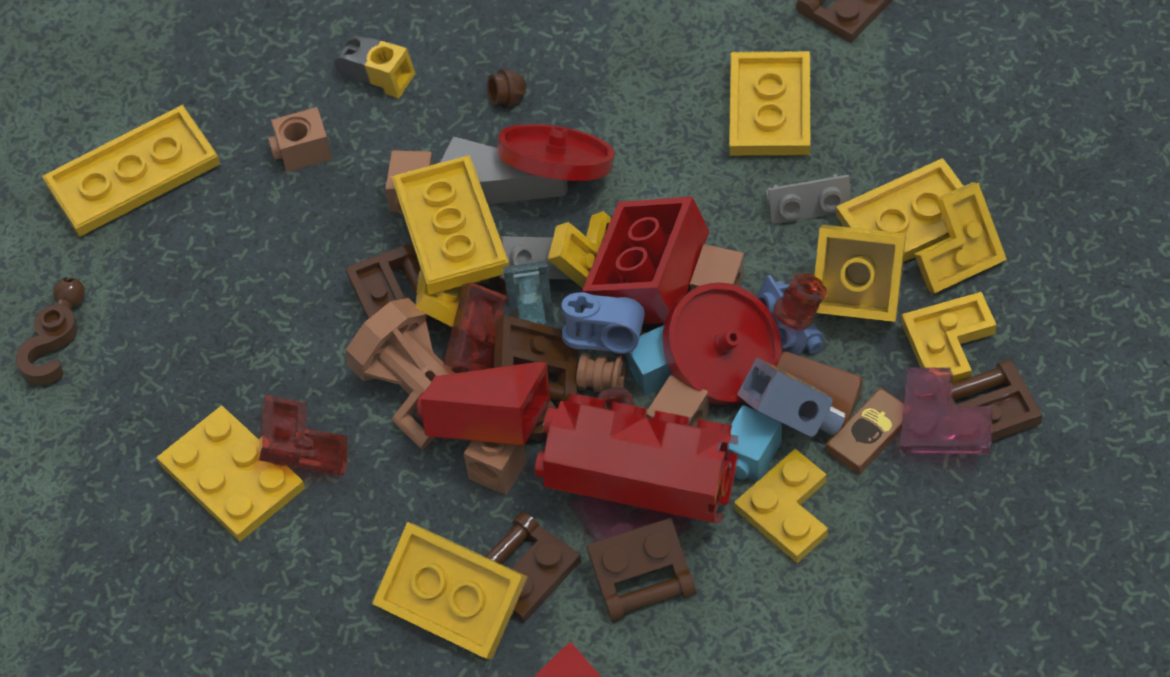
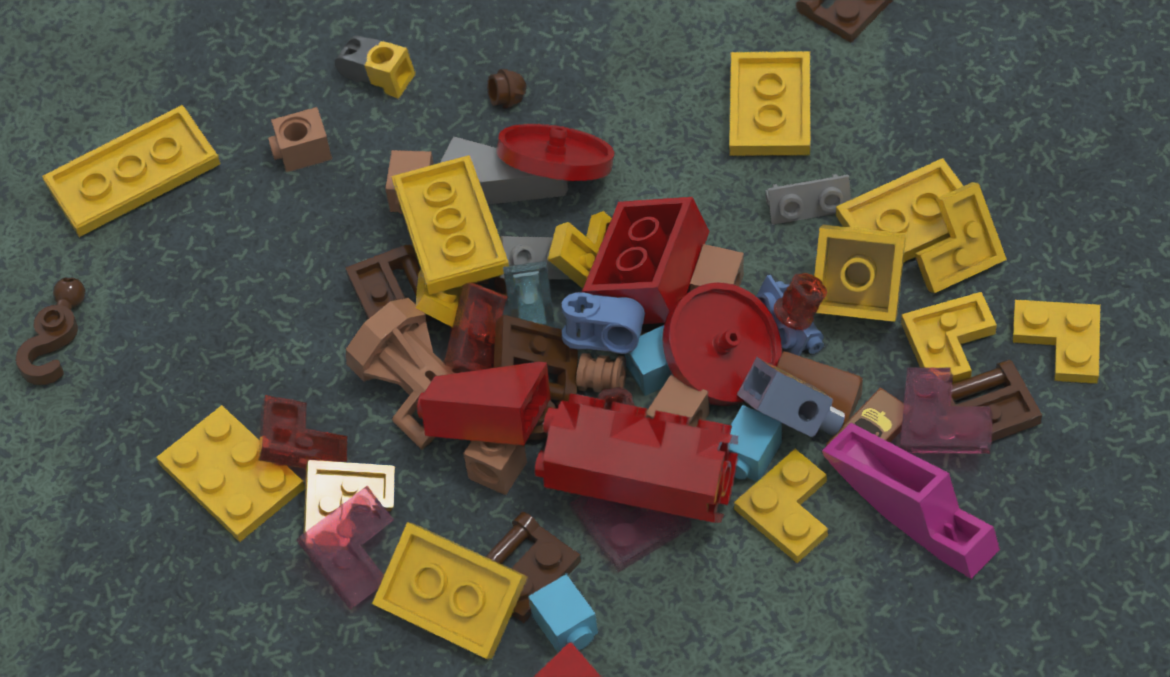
(335, 482): none -> plate
(337, 548): none -> clear pink plate
(563, 614): none -> medium azure brick
(637, 554): reddish brown plate -> none
(913, 498): none -> dark pink slope
(1069, 327): none -> yellow plate

